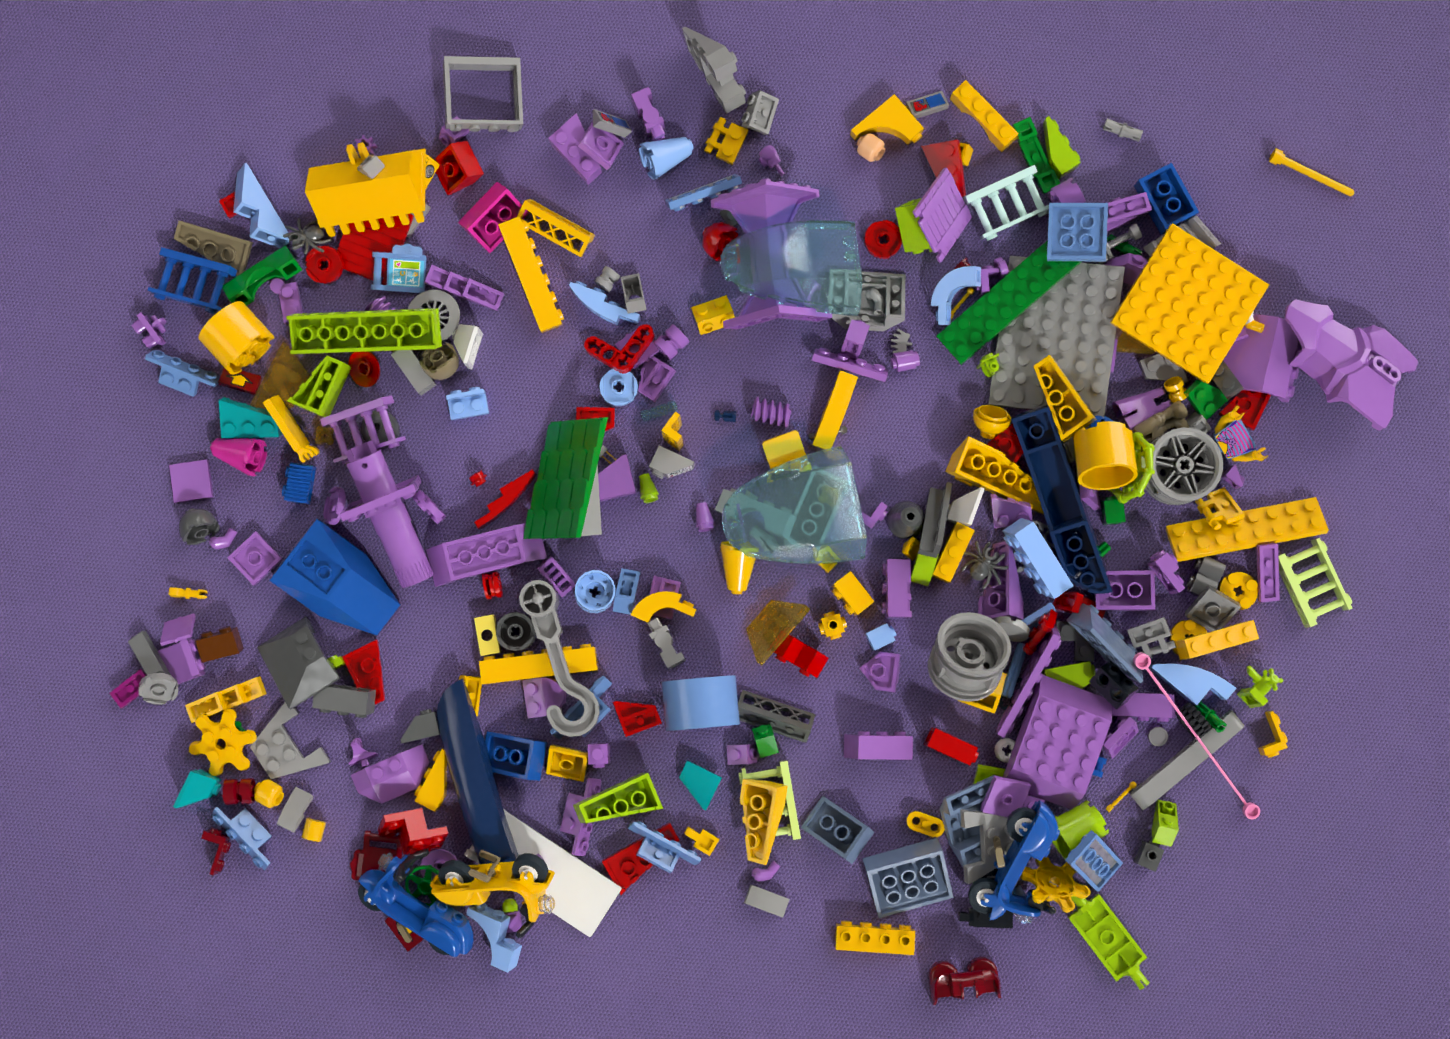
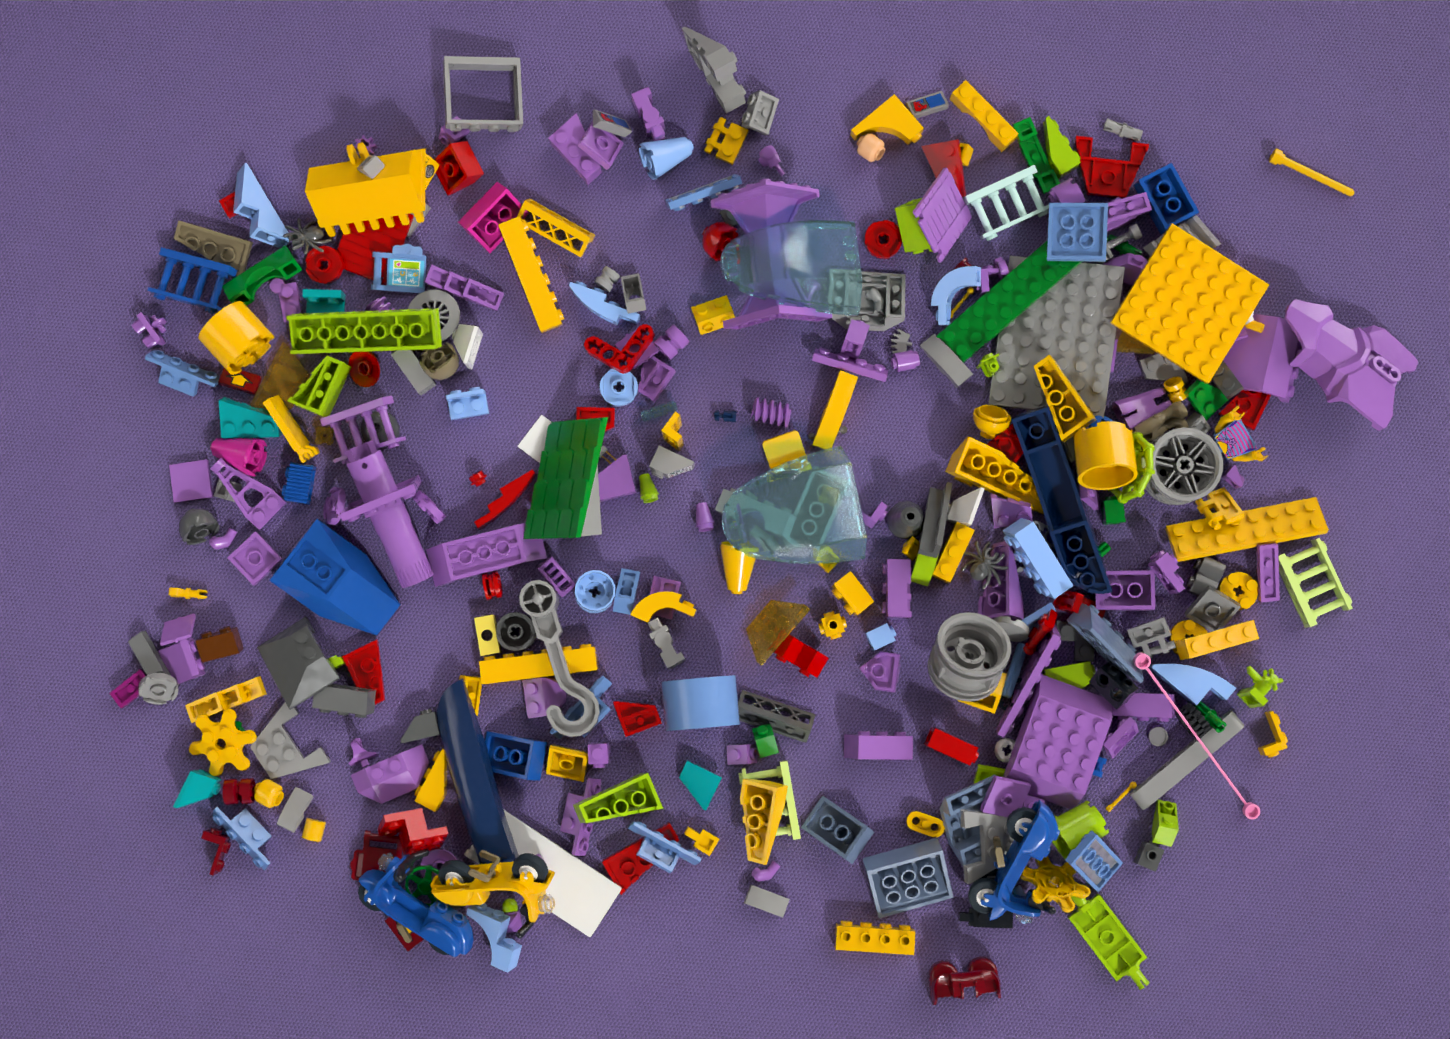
(222, 492): none -> light grey slope
(265, 509): none -> medium lavender plate
(324, 300): none -> teal bracket
(535, 439): none -> white sticker
(946, 360): none -> light grey slope
(1108, 176): none -> red wing

